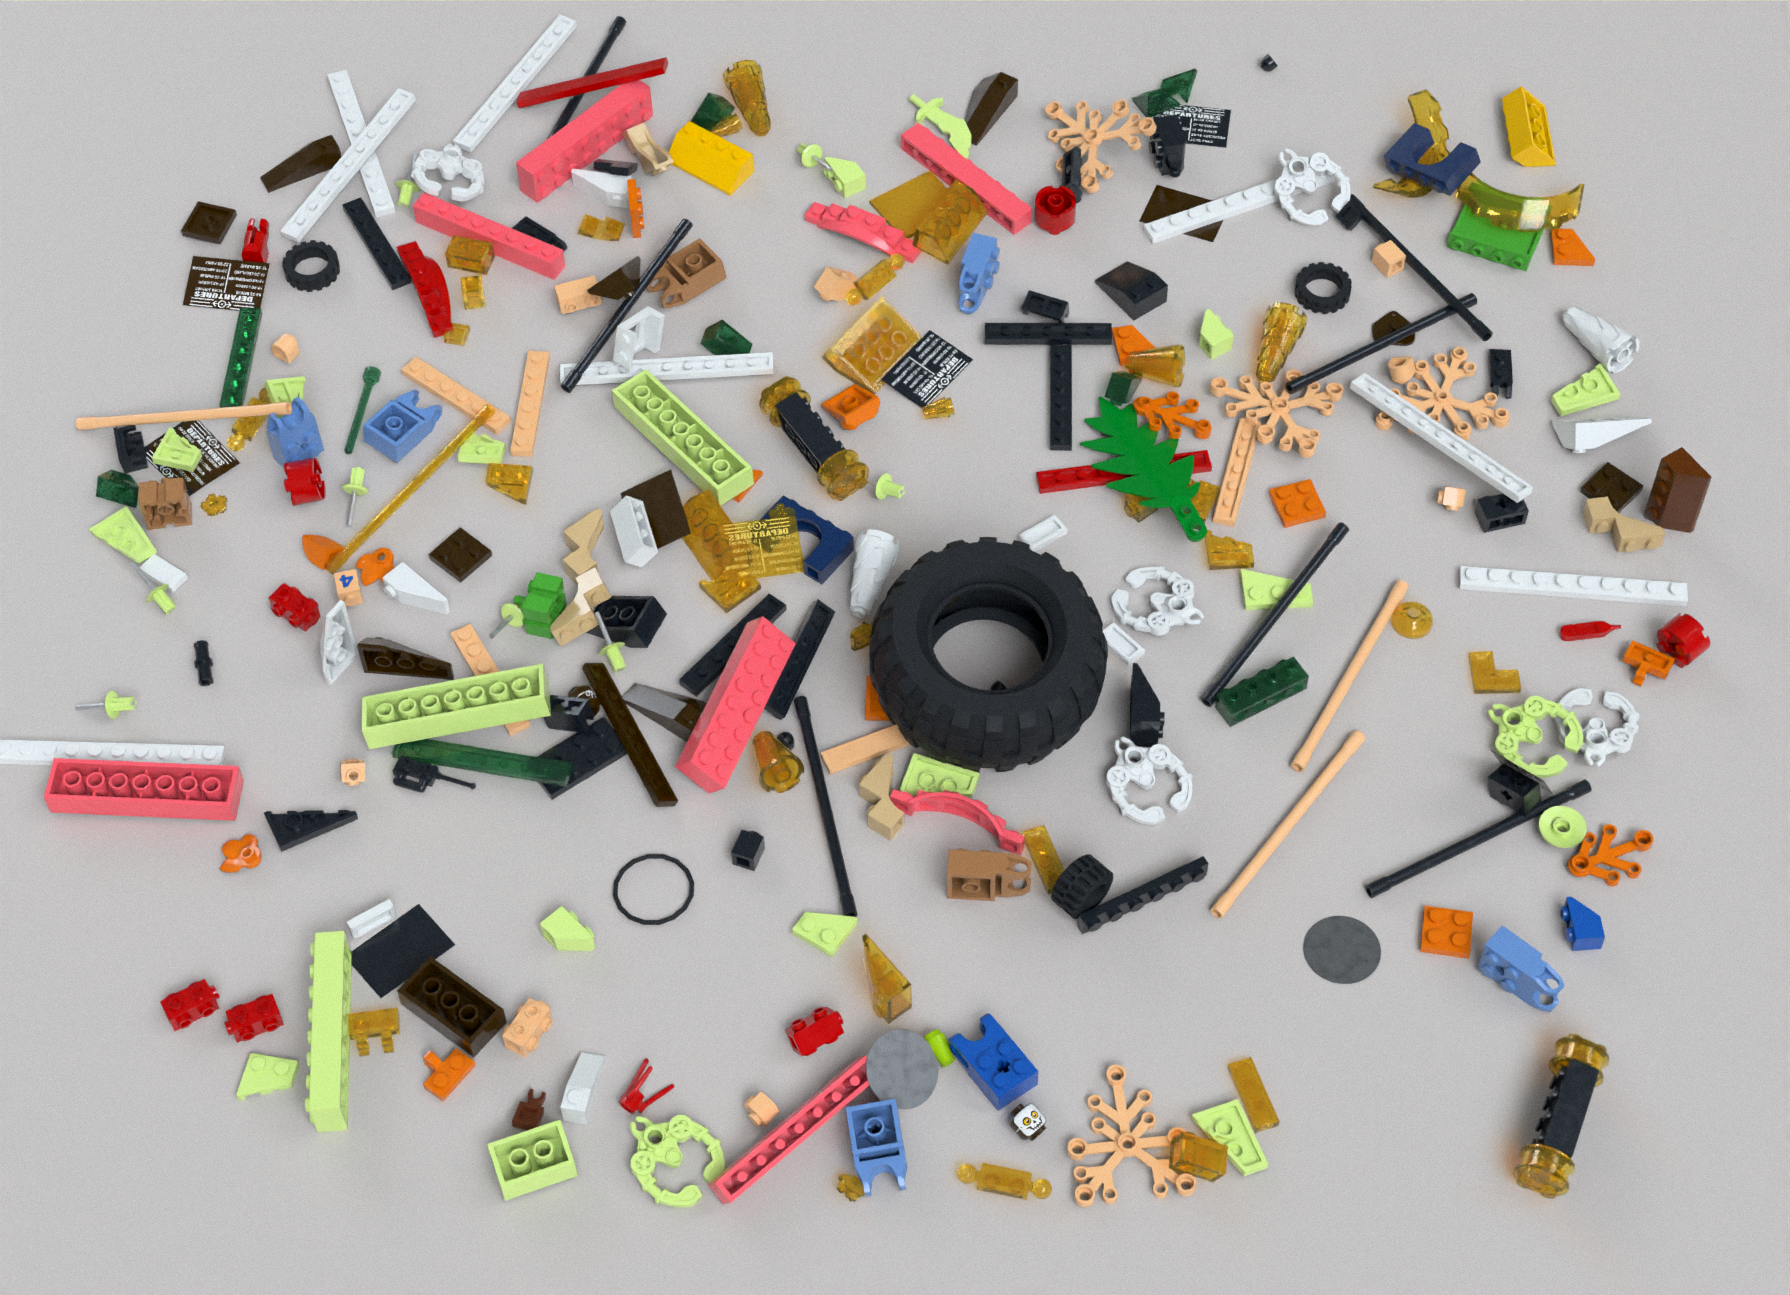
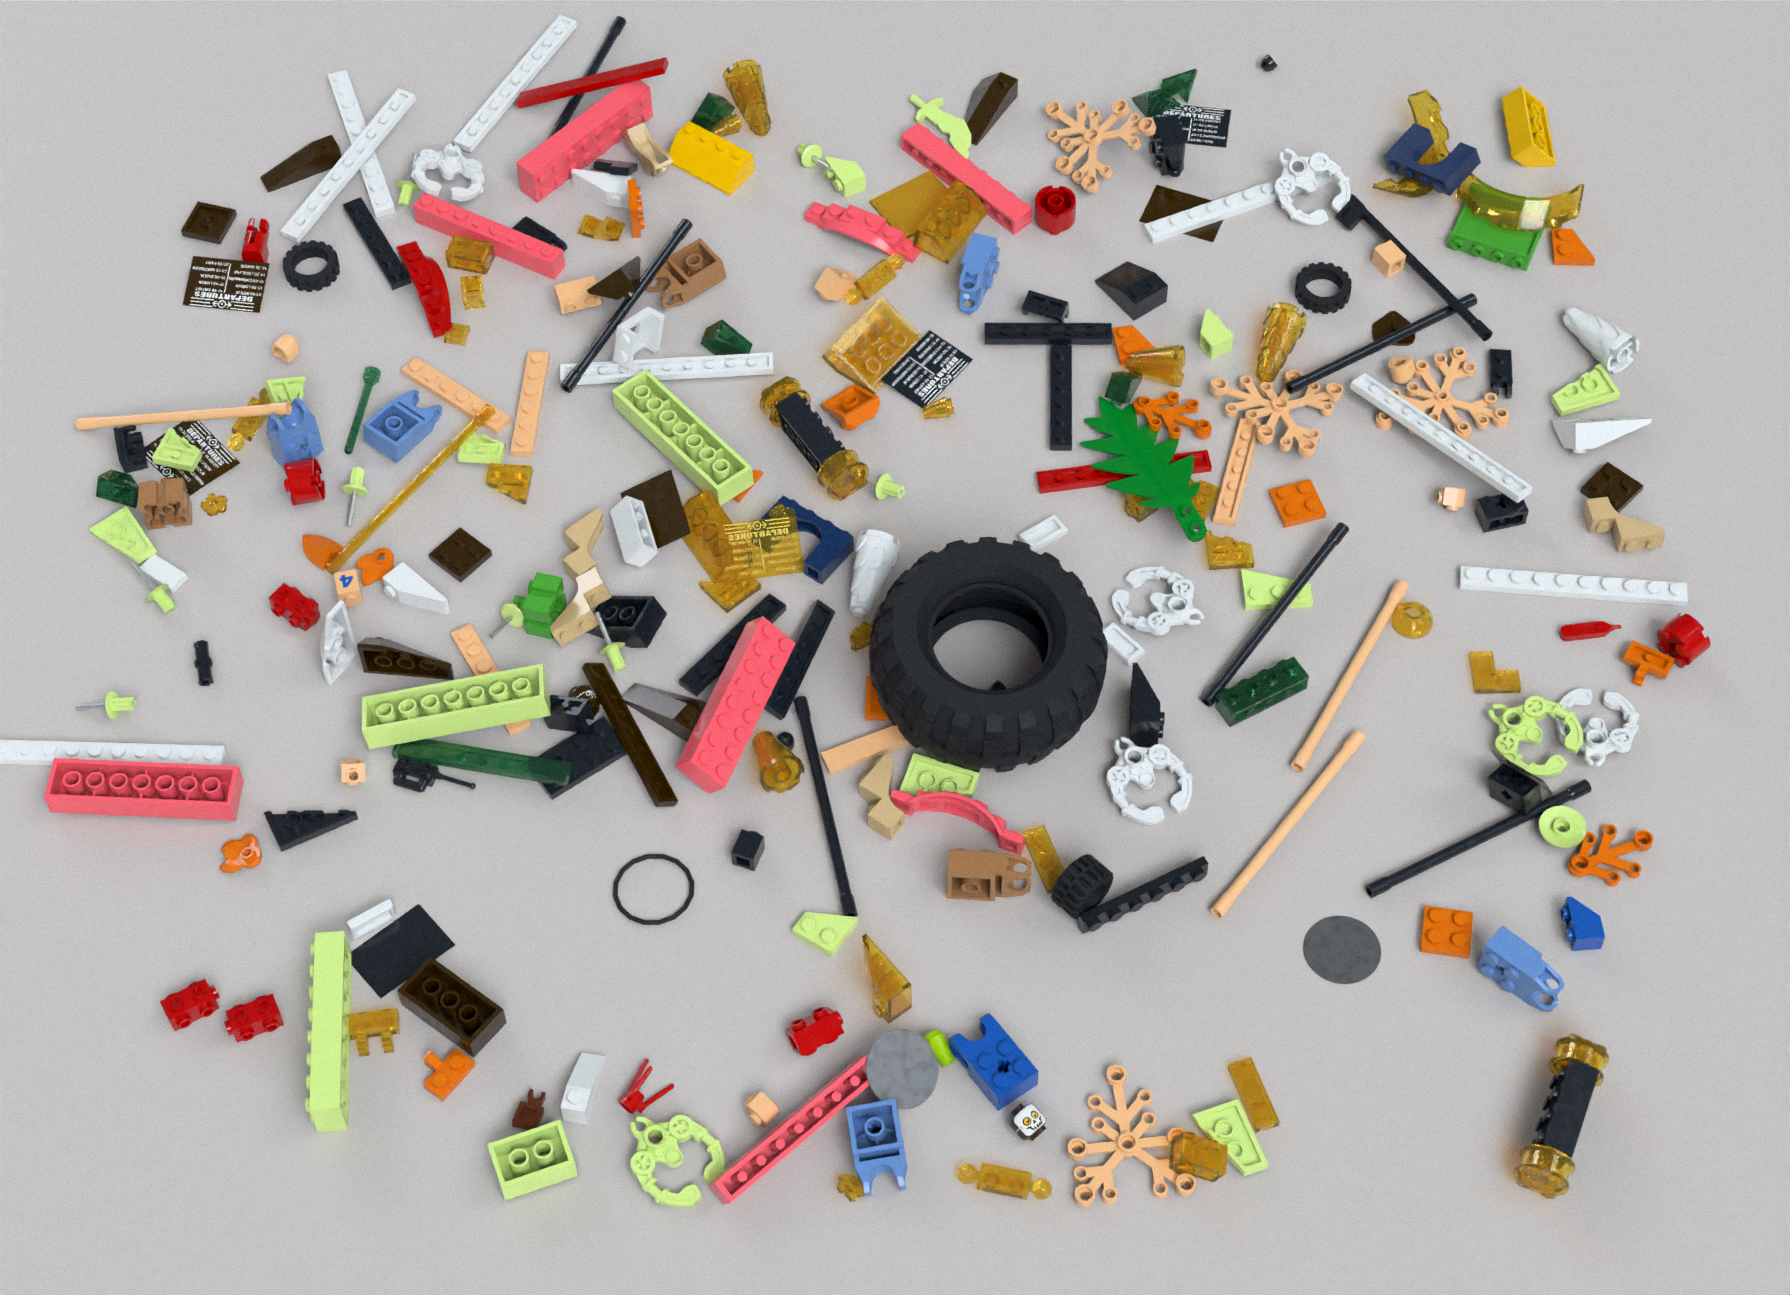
(241, 357): clear green plate -> none
(266, 1074): yellowish green wing -> none
(528, 1026): light nougat brick -> none
(566, 933): yellowish green slope -> none
(1071, 172): black hinge -> none
(1678, 492): reddish brown slope -> none

